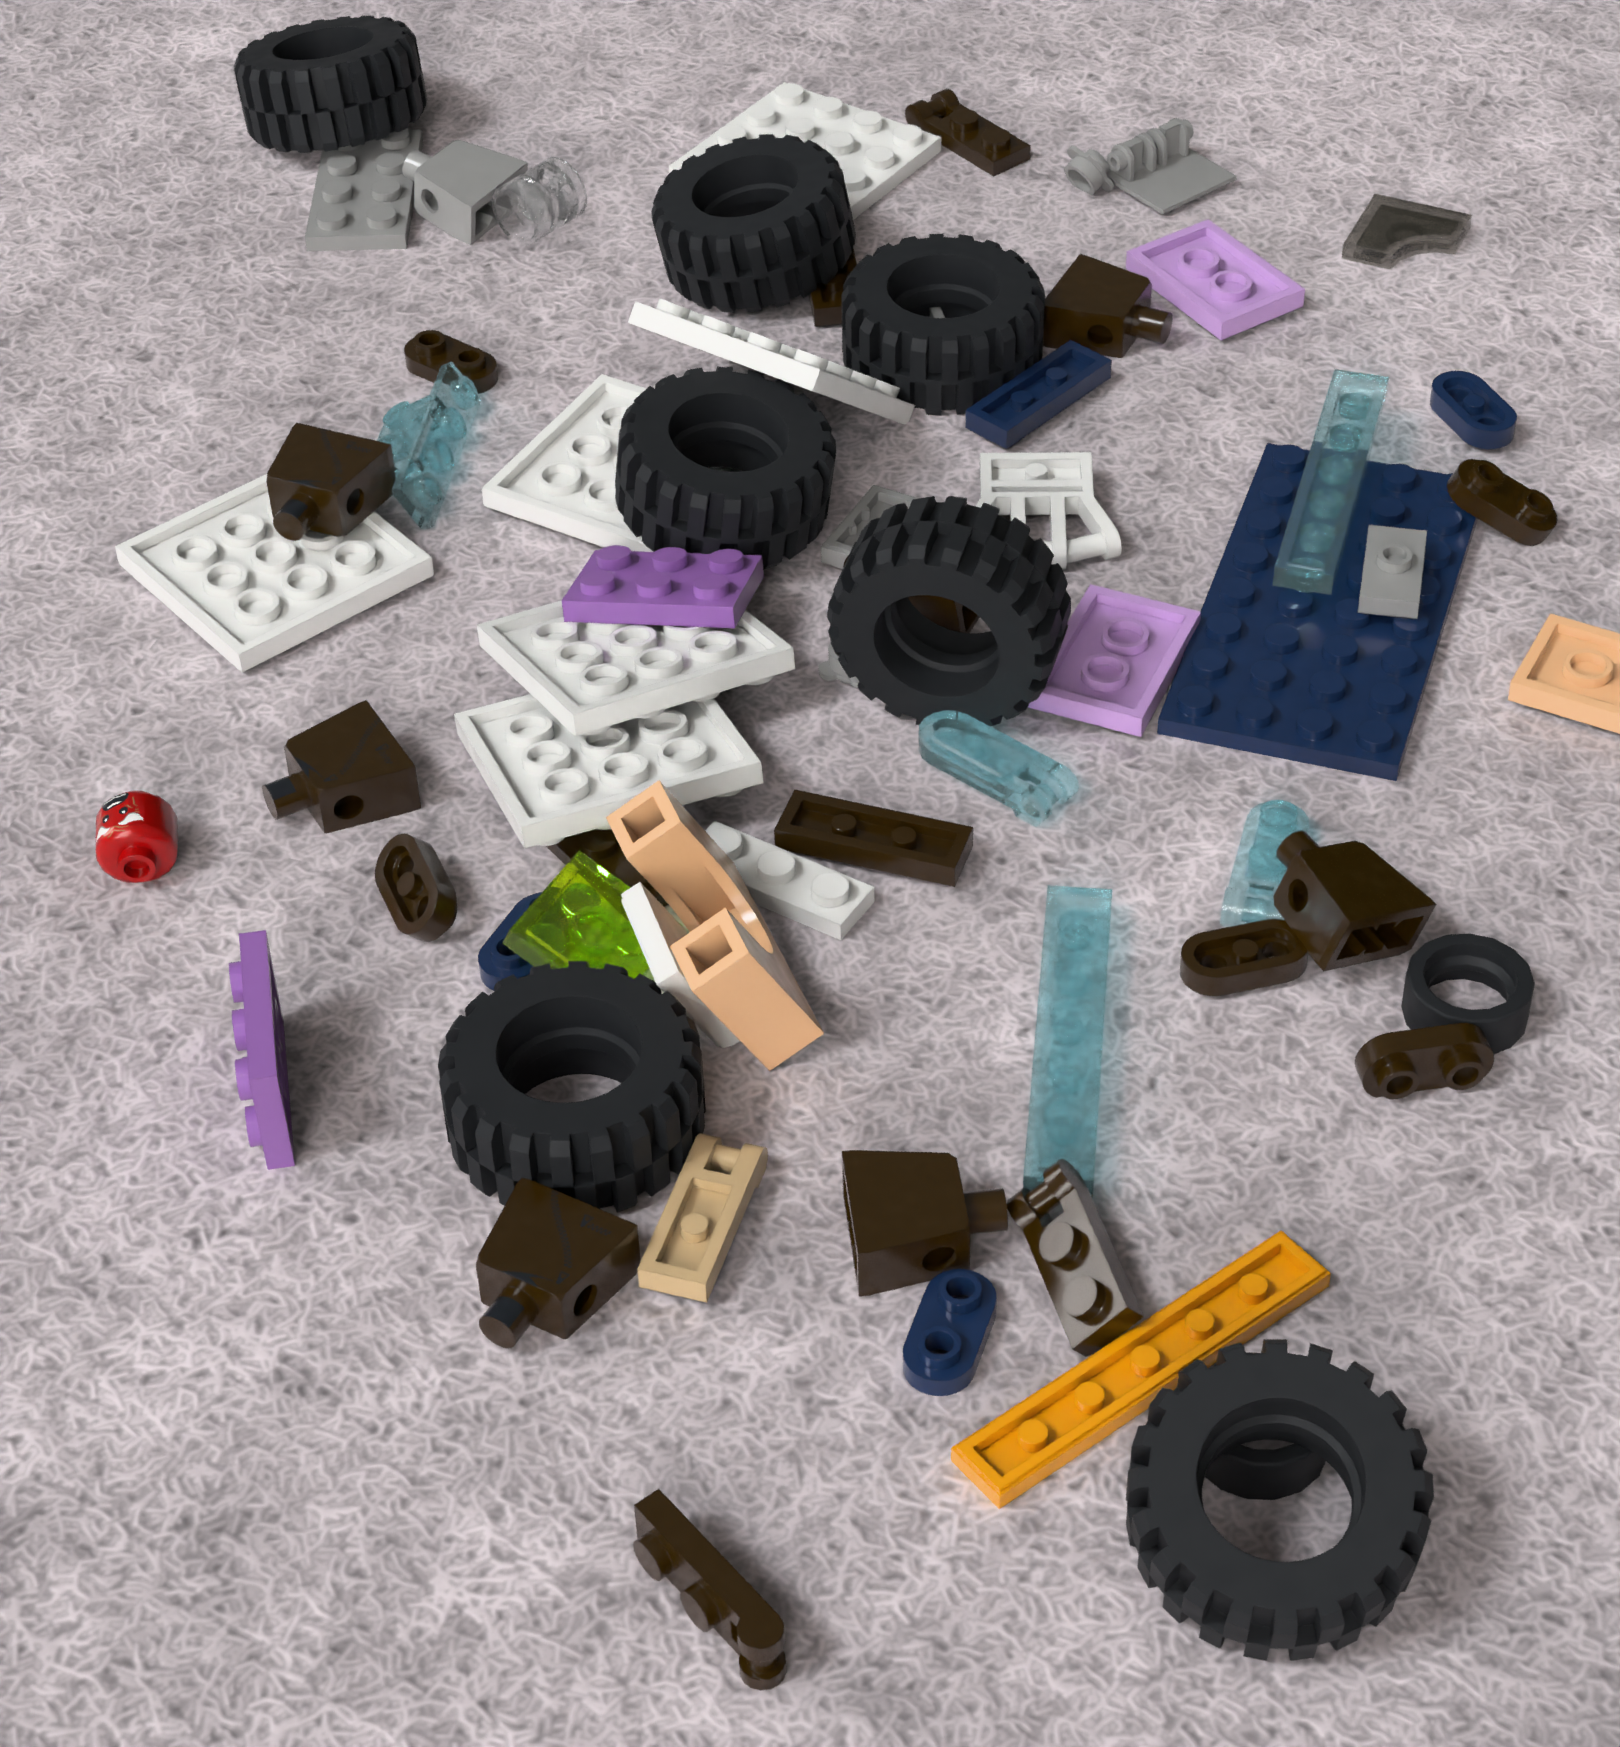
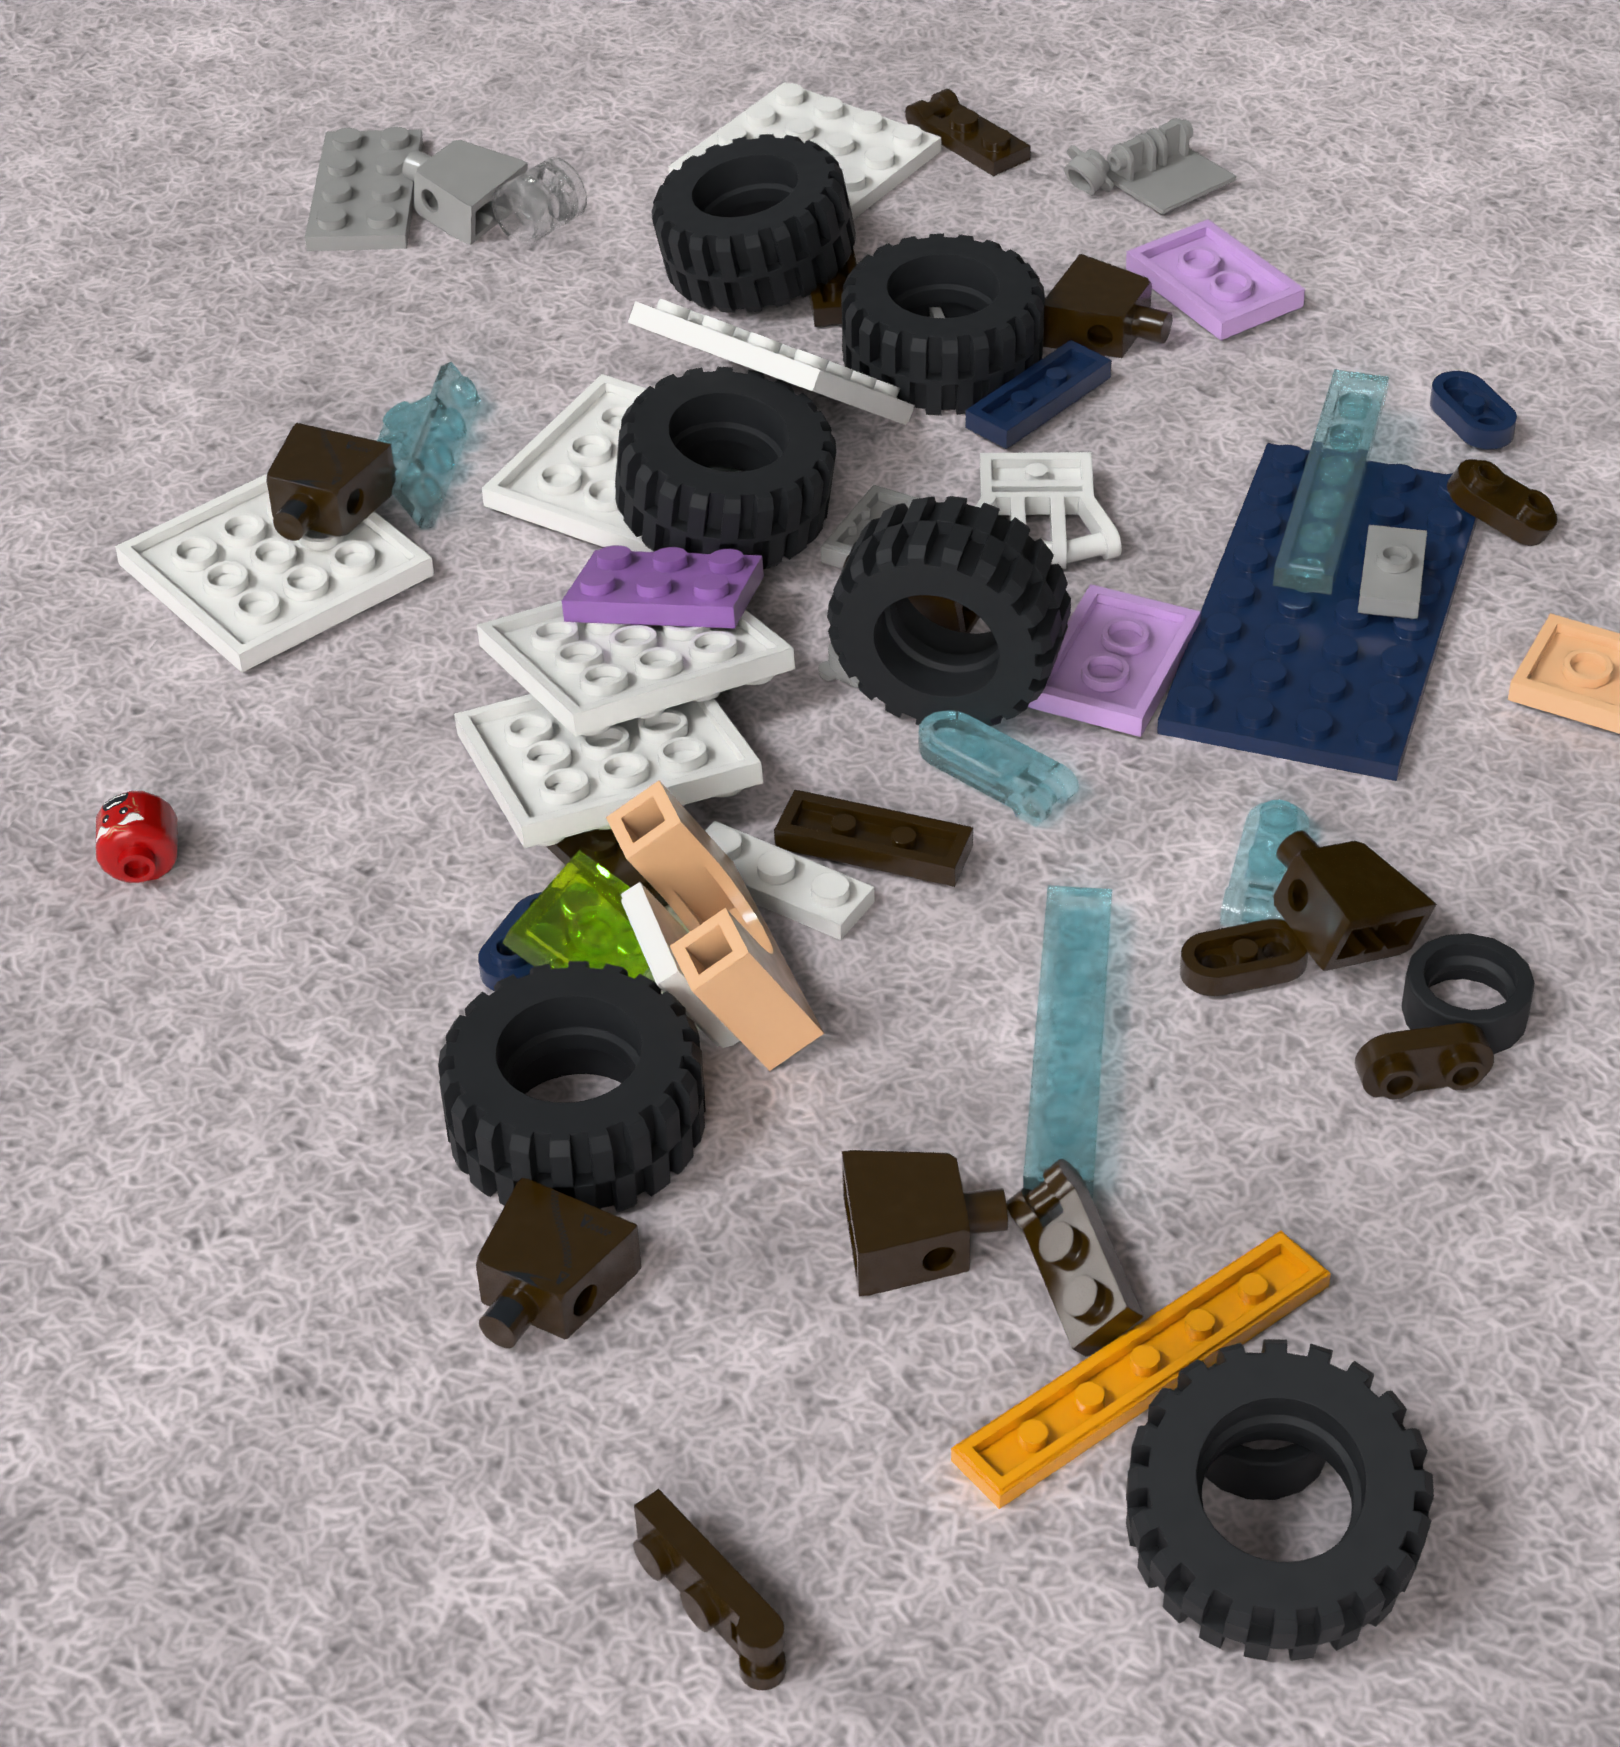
(262, 1033): medium lavender plate -> none
(330, 84): black tyre -> none
(345, 773): dark brown torso -> none
(415, 888): dark brown plate -> none
(433, 349): dark brown plate -> none
(701, 1218): tan plate -> none
(951, 1326): dark blue plate -> none
(1401, 228): clear smoke tile -> none

